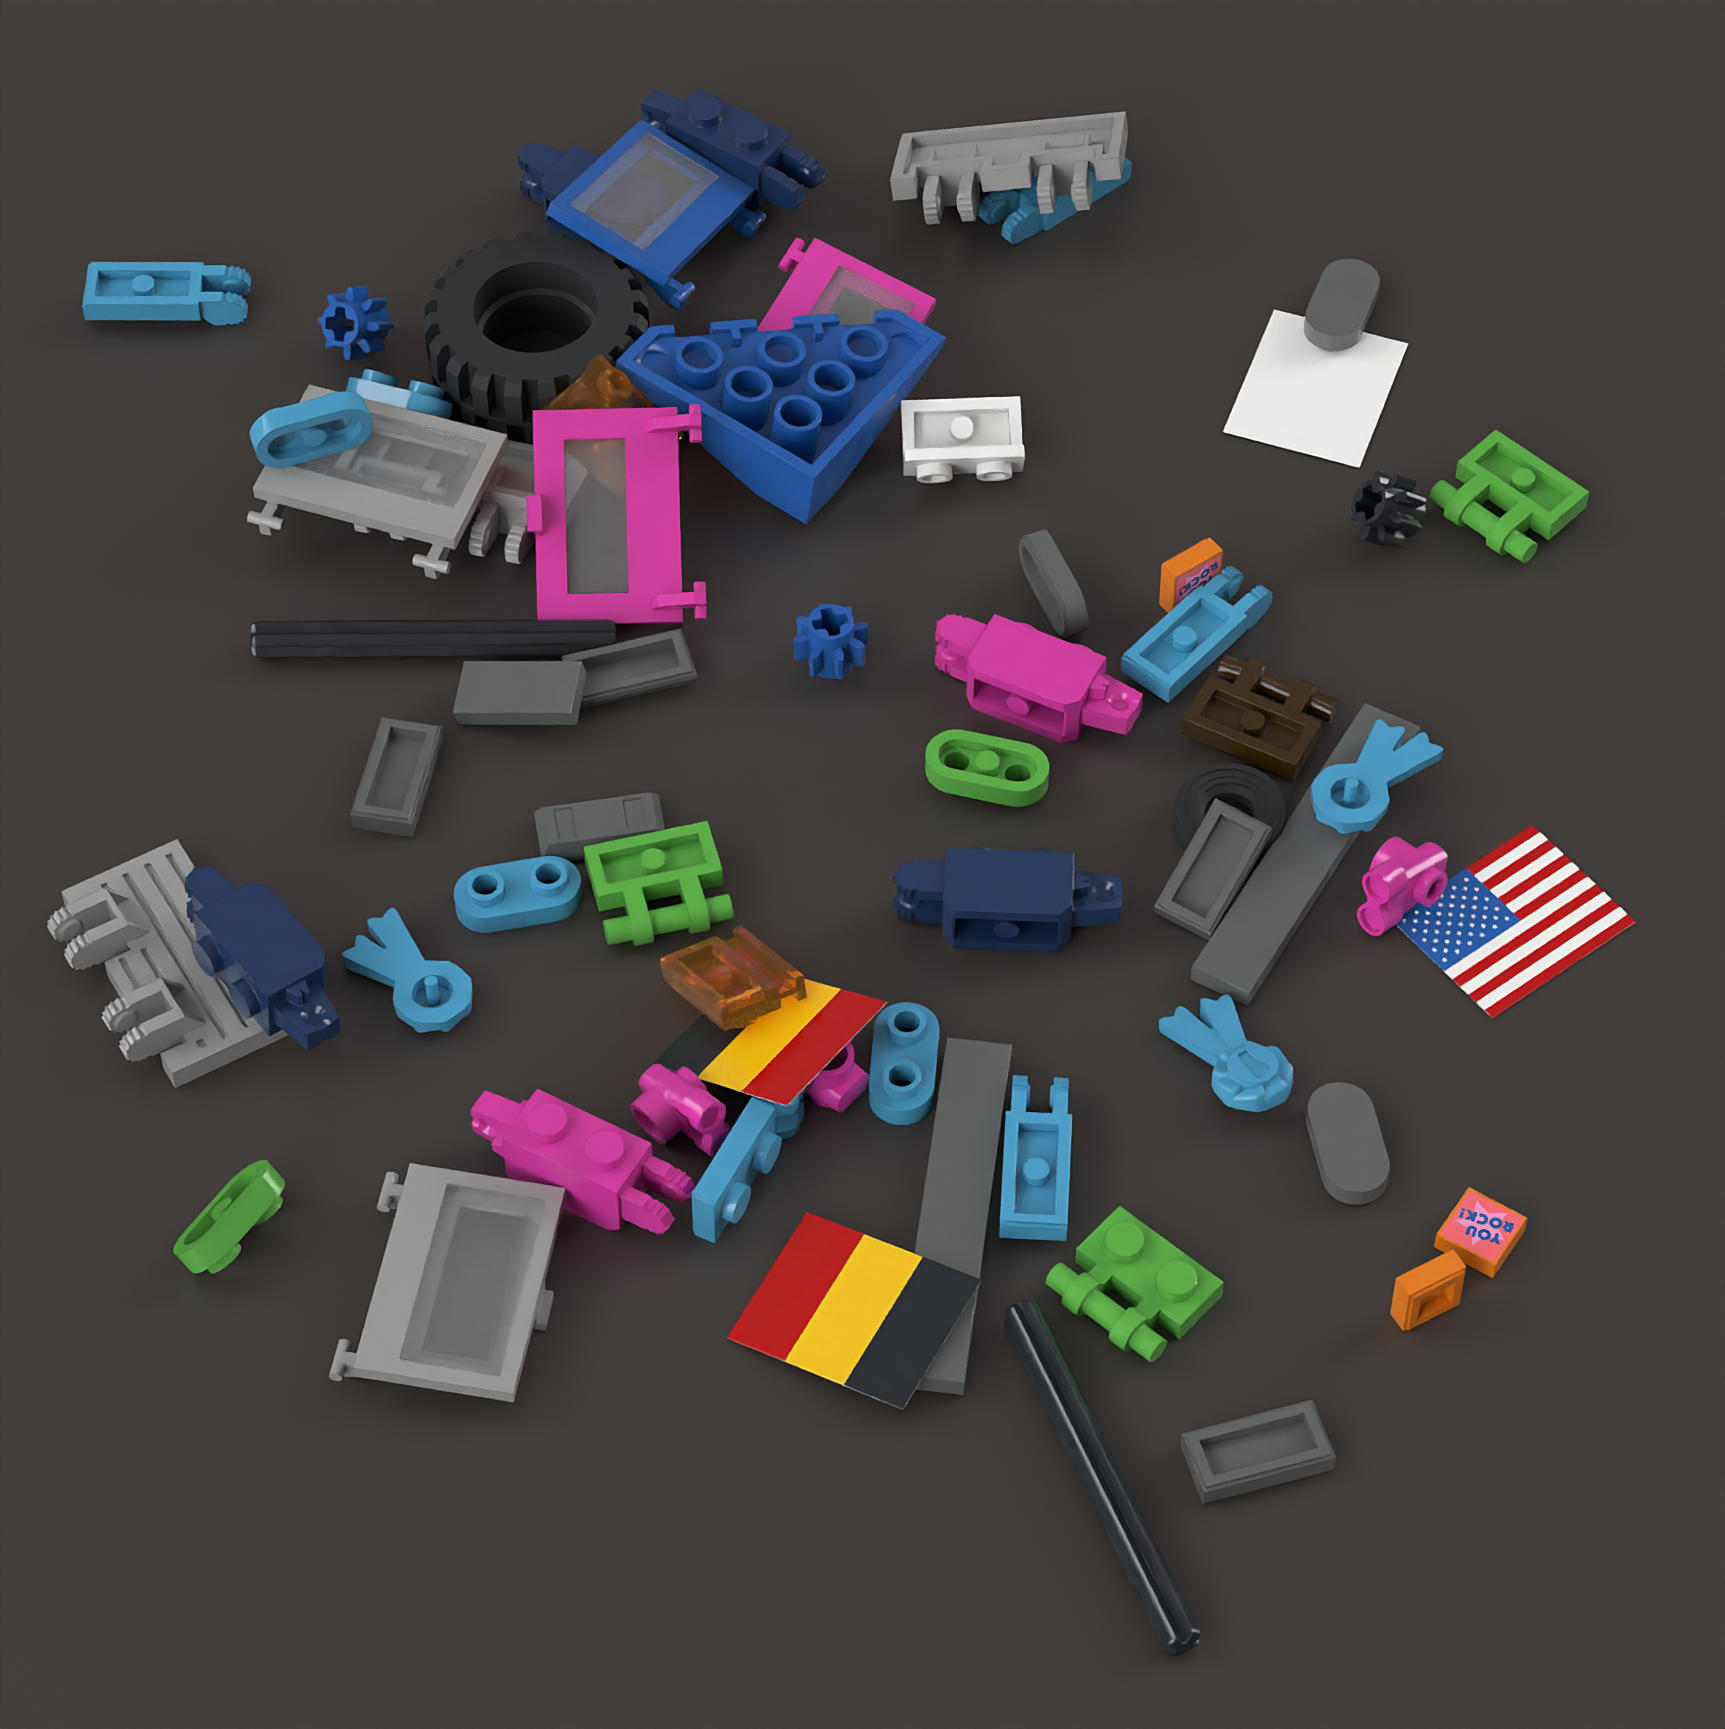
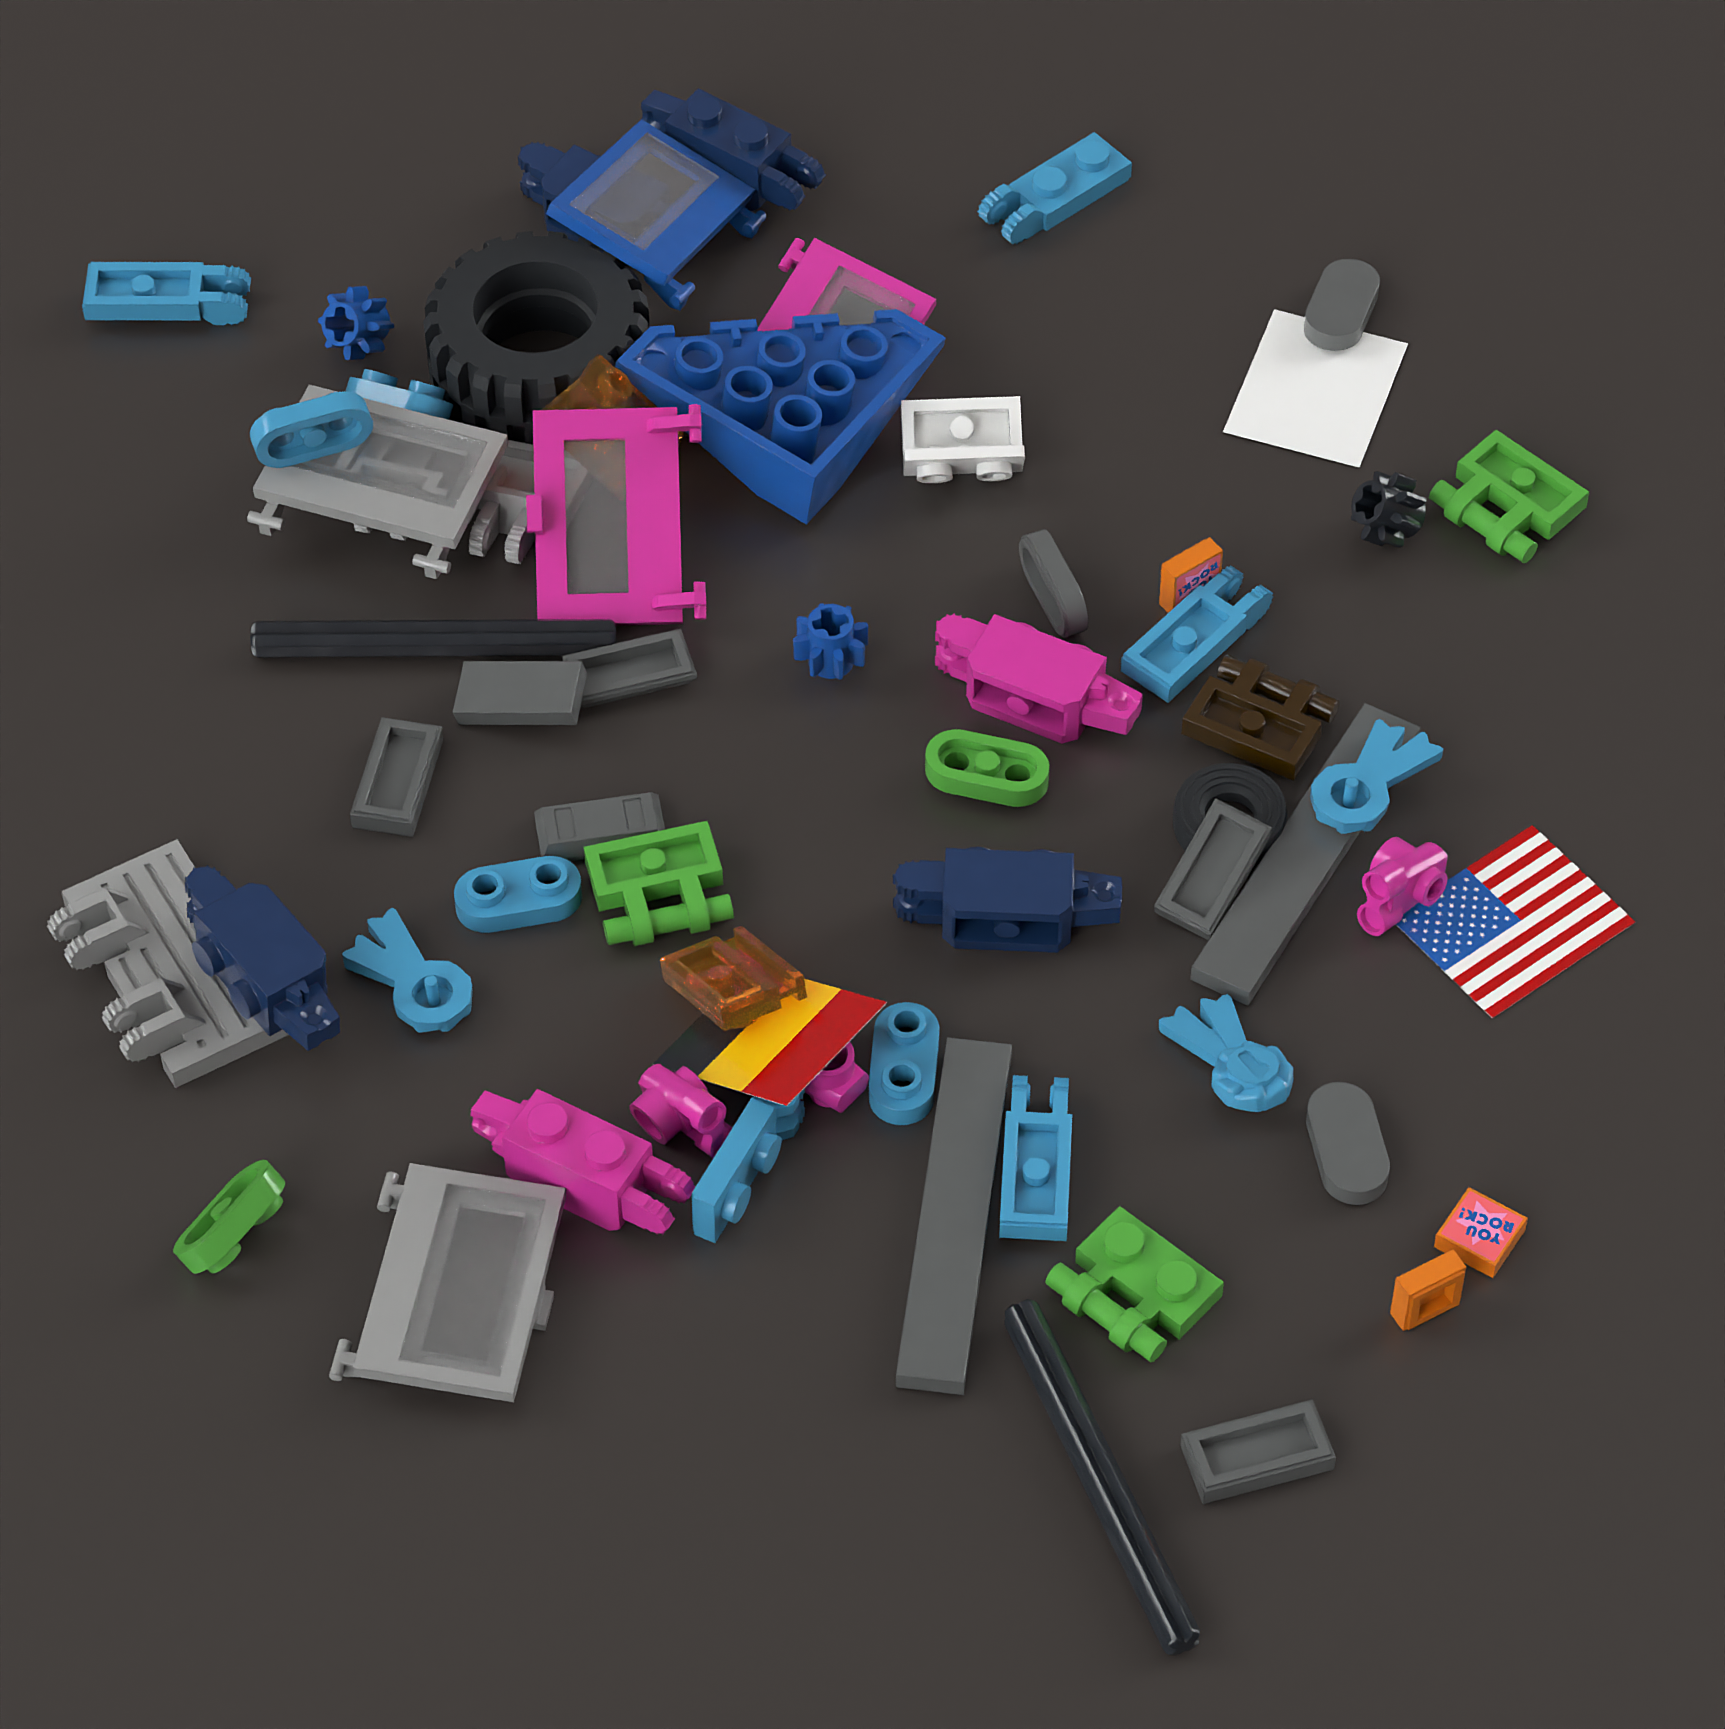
(854, 1310): sticker -> none
(1007, 158): light grey hinge -> none

